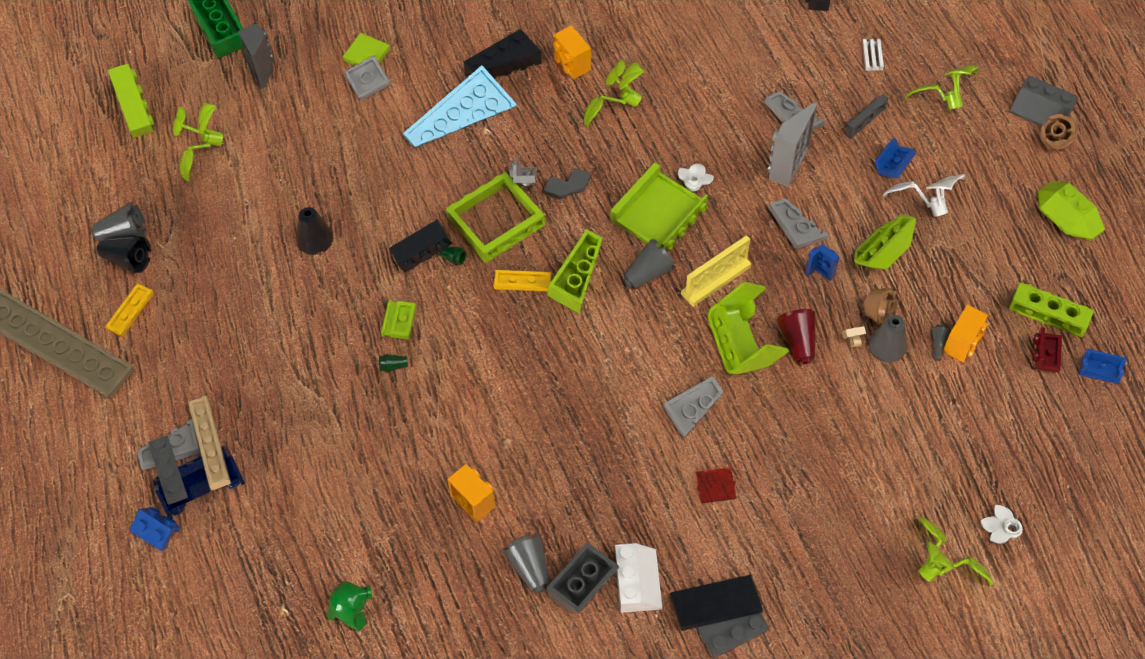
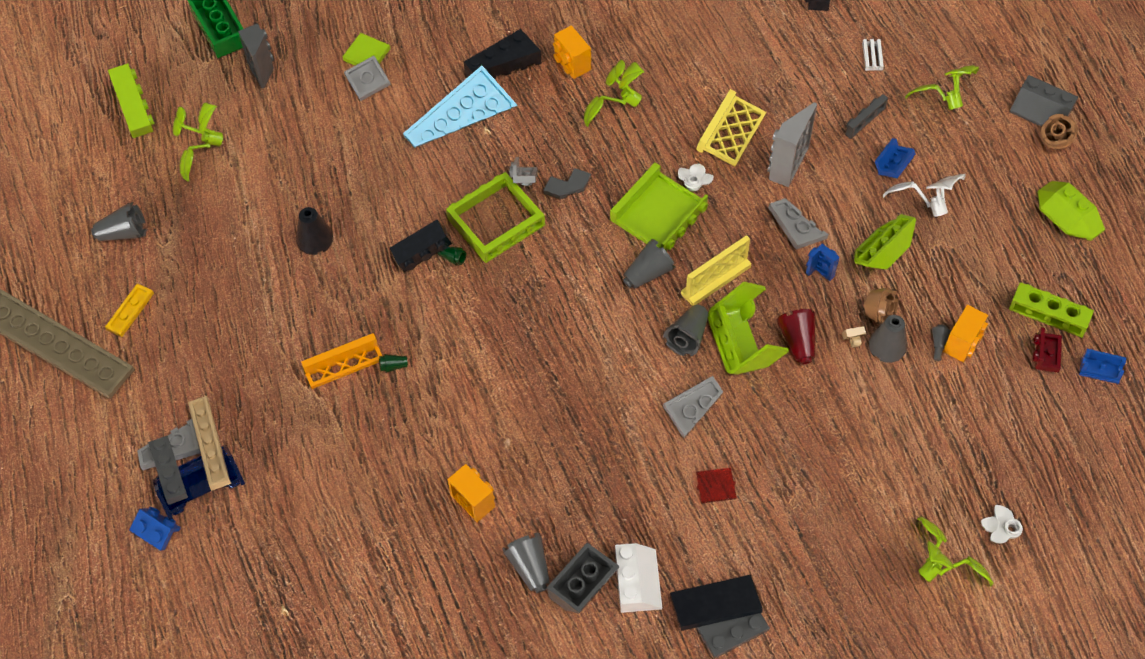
(126, 252): black cone -> none
(338, 356): none -> light orange fence
(347, 602): green piece -> none
(398, 319): lime plate -> none
(522, 280): yellow tile -> none
(573, 277): lime wedge -> none
(686, 333): none -> dark grey cone
(716, 124): none -> light yellow fence
(786, 108): light grey wing -> none

